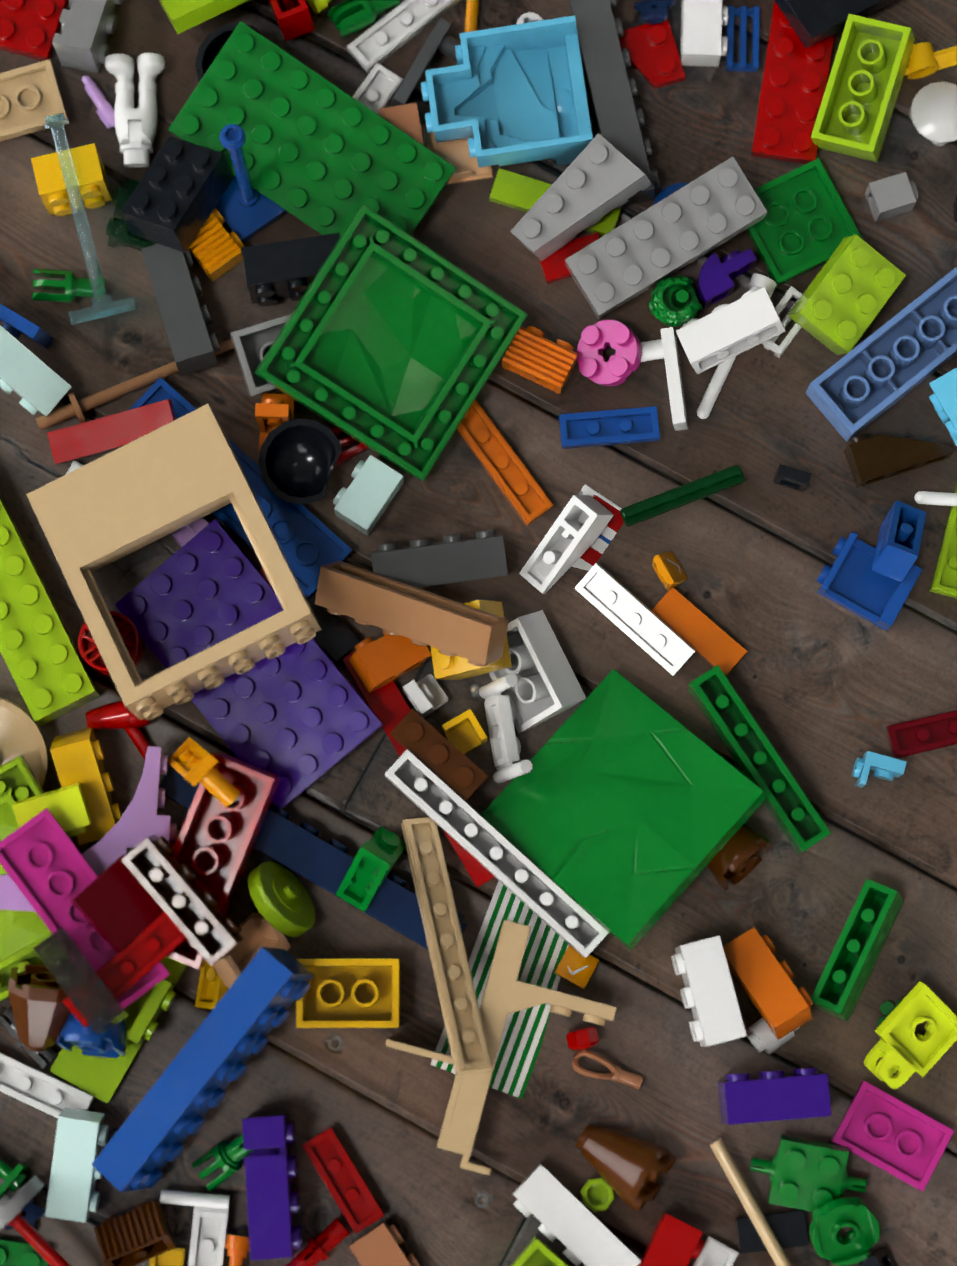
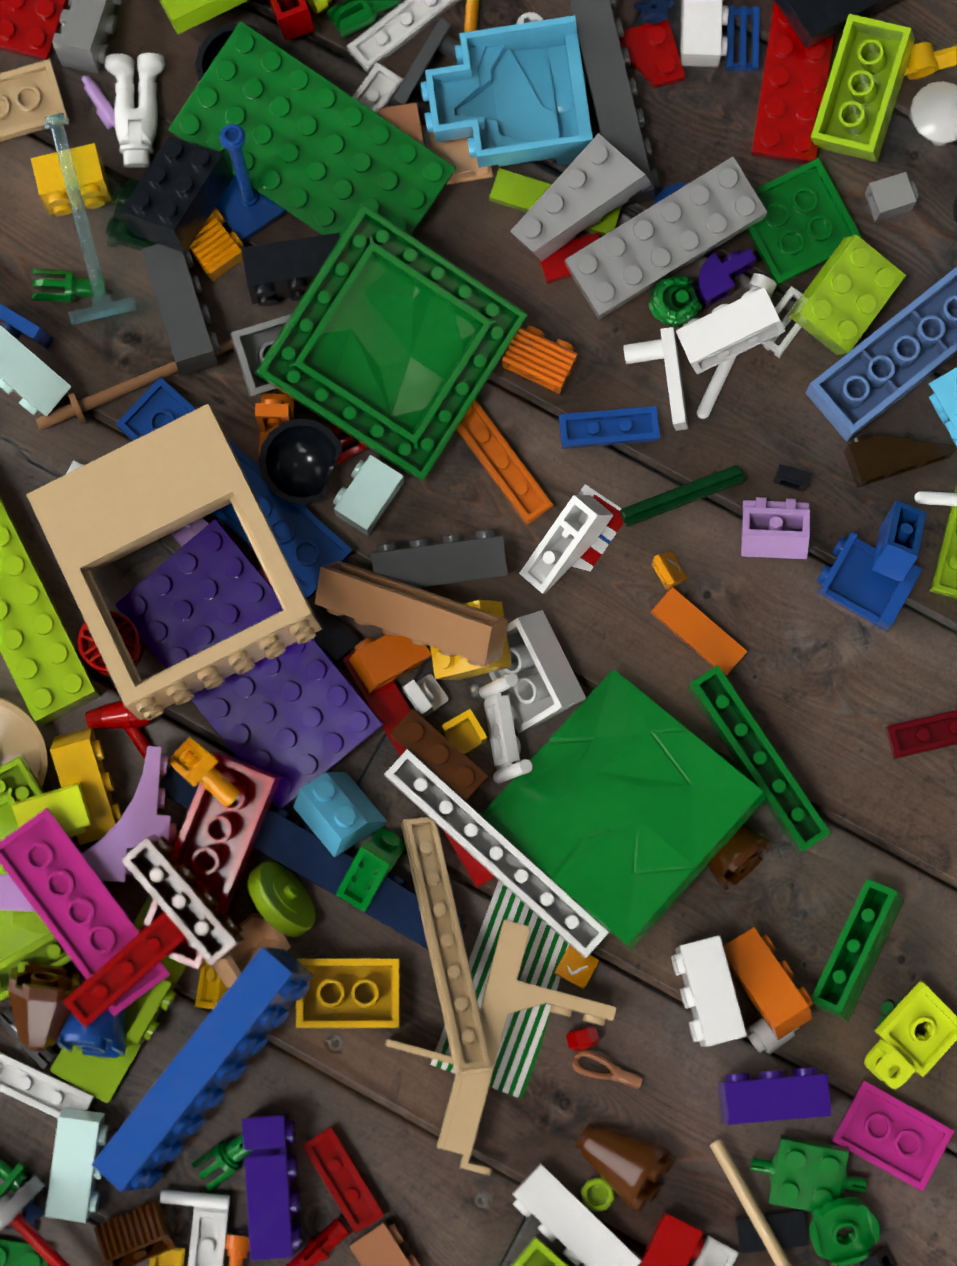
(81, 981): clear smoke arch -> none
(109, 431): red tile -> none
(117, 905): dark red tile -> none
(337, 811): none -> medium azure slope
(593, 343): dark pink plate -> none
(635, 619): white plate -> none
(775, 529): none -> lavender brick
(883, 767): medium azure bracket -> none

